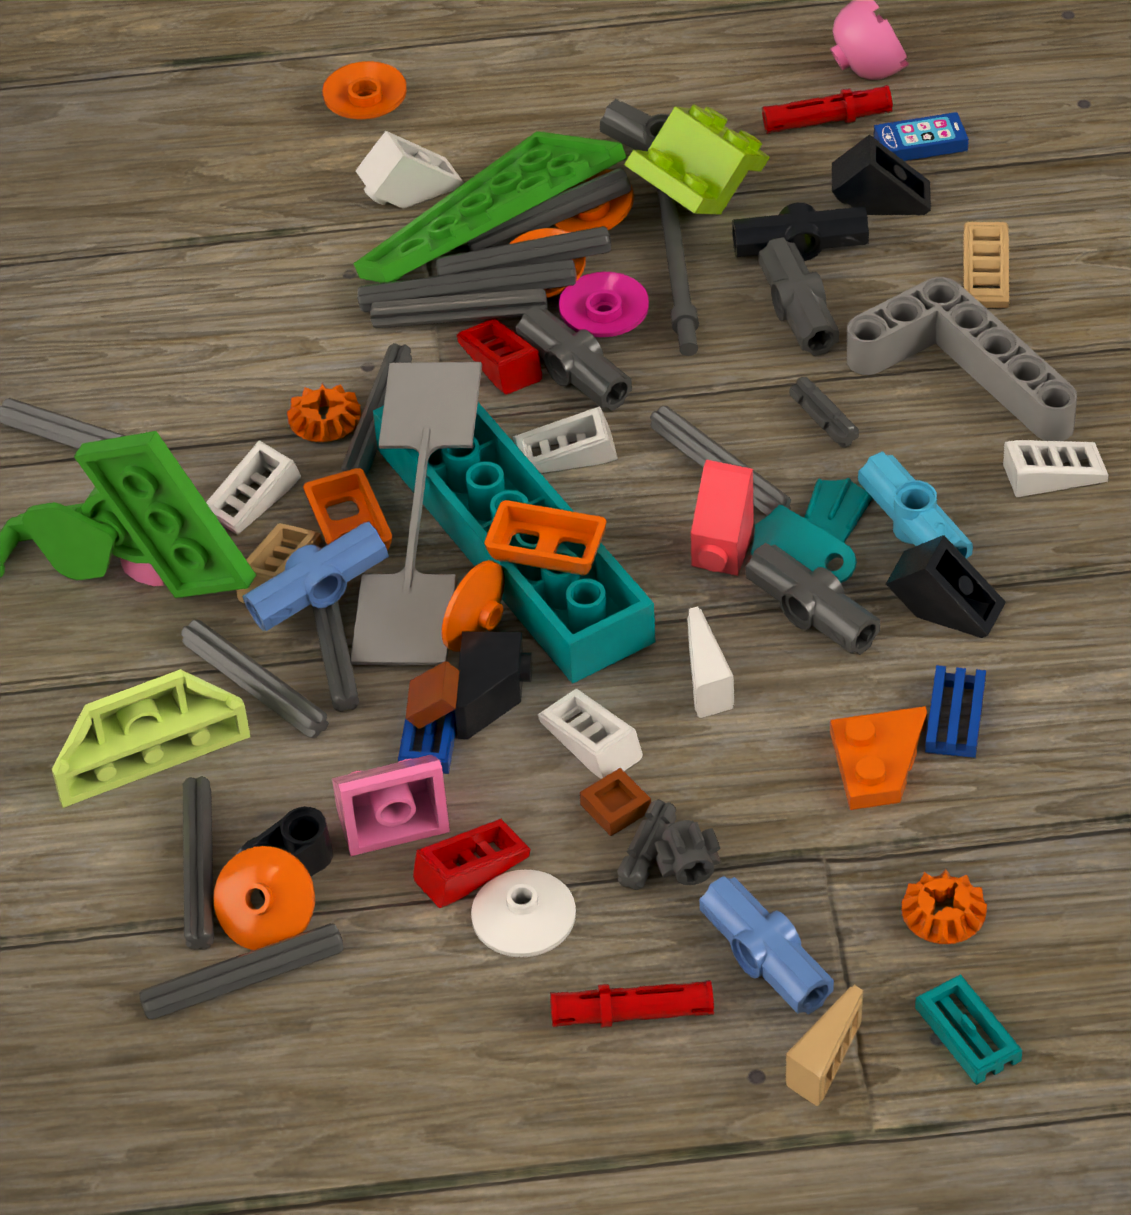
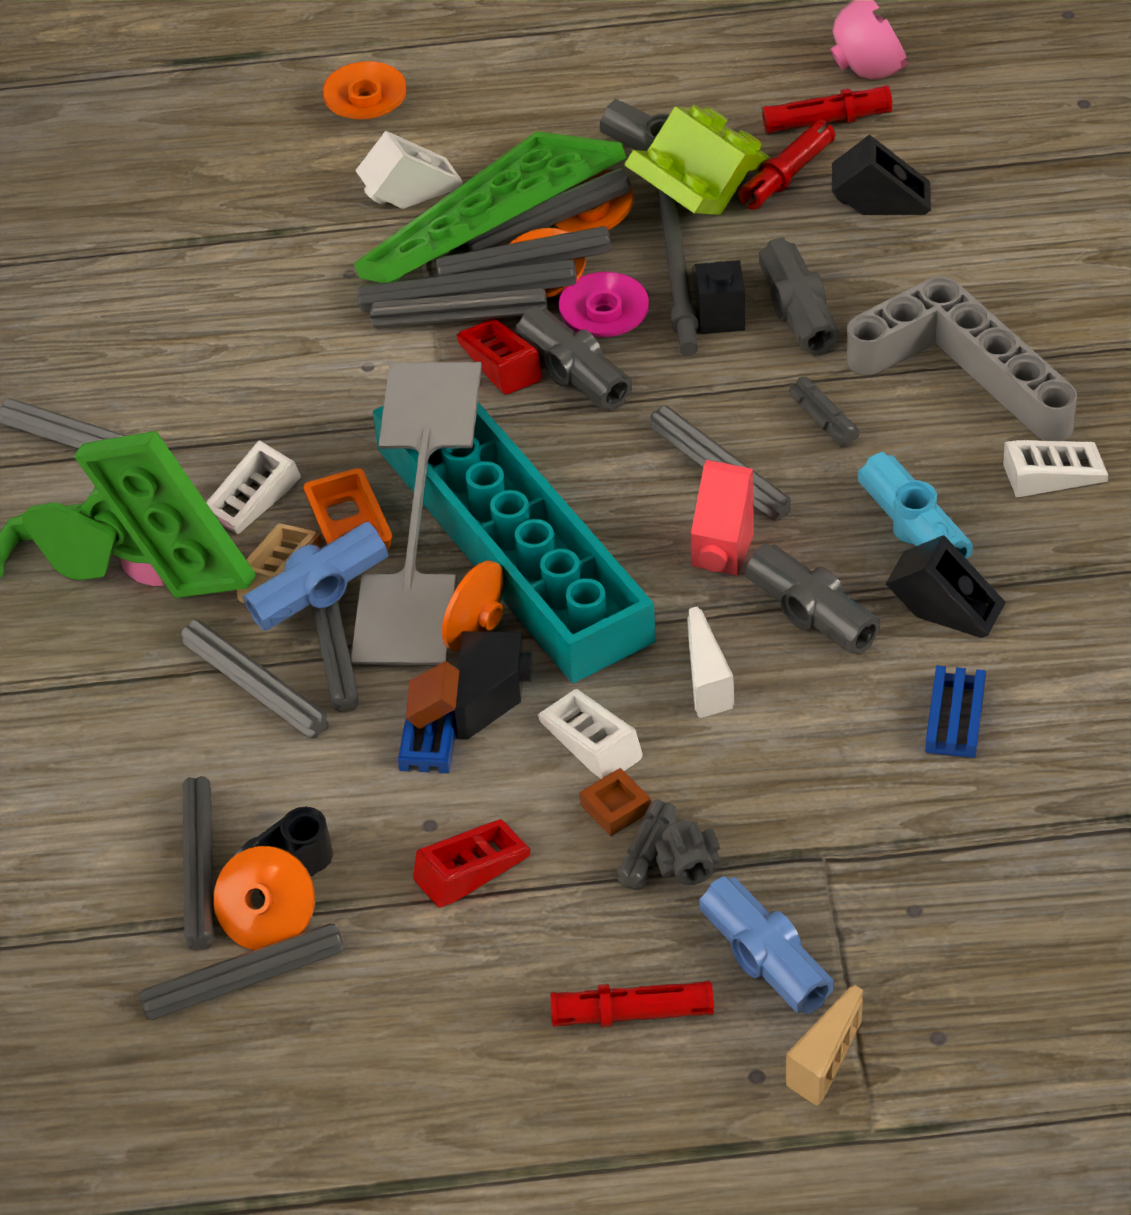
(146, 733): yellowish green wedge -> none
(340, 420): orange gear -> none
(364, 443): dark grey axle -> none
(392, 804): bright pink slope -> none
(527, 927): white dish -> none
(552, 528): orange piece -> none
(588, 428): white slope -> none
(719, 296): none -> black slope
(776, 173): none -> red pin
(804, 227): black piece -> none
(804, 542): teal piece -> none
(837, 506): teal piece -> none
(877, 754): orange wing -> none
(923, 136): blue tile -> none
(950, 924): orange gear -> none
(987, 262): tan slope -> none
(990, 1061): teal tile -> none

